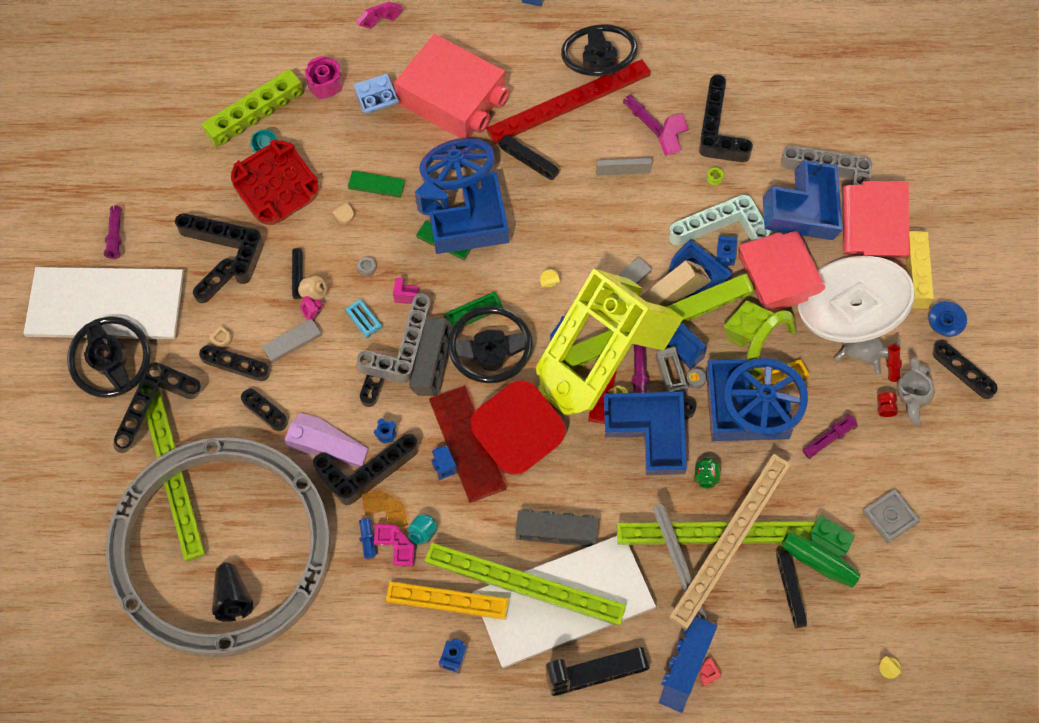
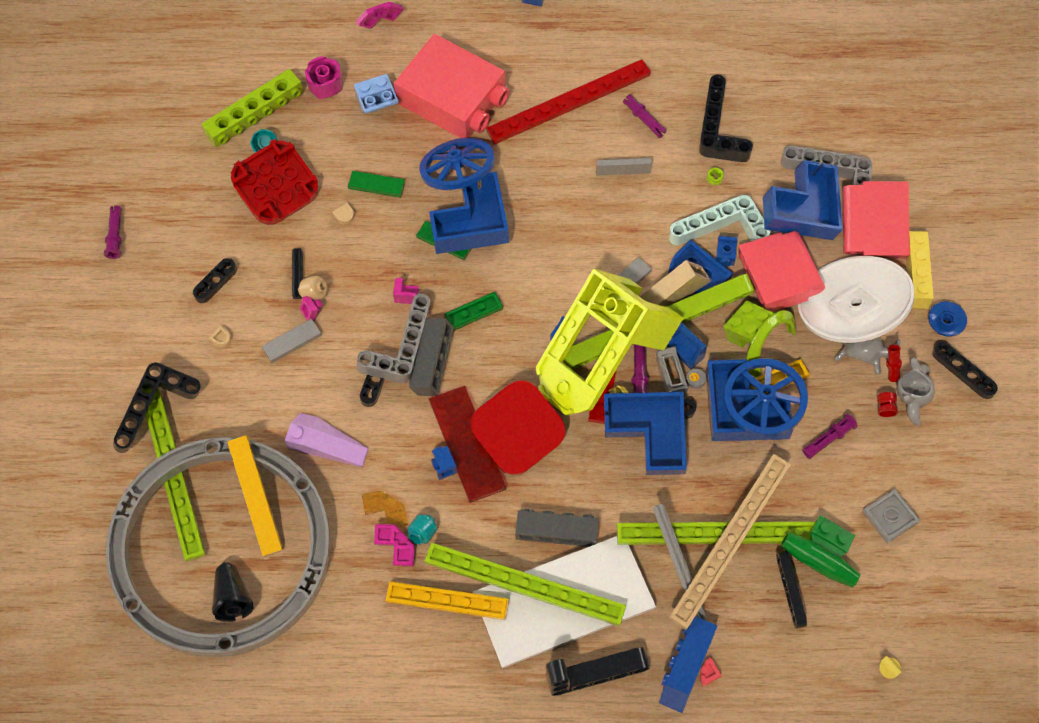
(72, 297): white tile -> none
(113, 364): black piece -> none
(225, 238): black beam -> none
(233, 365): black beam -> none
(255, 495): none -> yellow tile
(266, 418): black beam -> none
(366, 266): light grey tile -> none
(367, 471): black beam -> none
(367, 538): blue axle -> none
(372, 330): medium azure tile -> none
(385, 426): blue brick -> none
(426, 197): blue tile -> none
(453, 663): blue brick -> none
(502, 346): black piece -> none
(528, 157): black beam -> none
(549, 278): light yellow plate -> none
(599, 55): black piece -> none
(668, 139): dark pink tile -> none
(707, 473): green head -> none

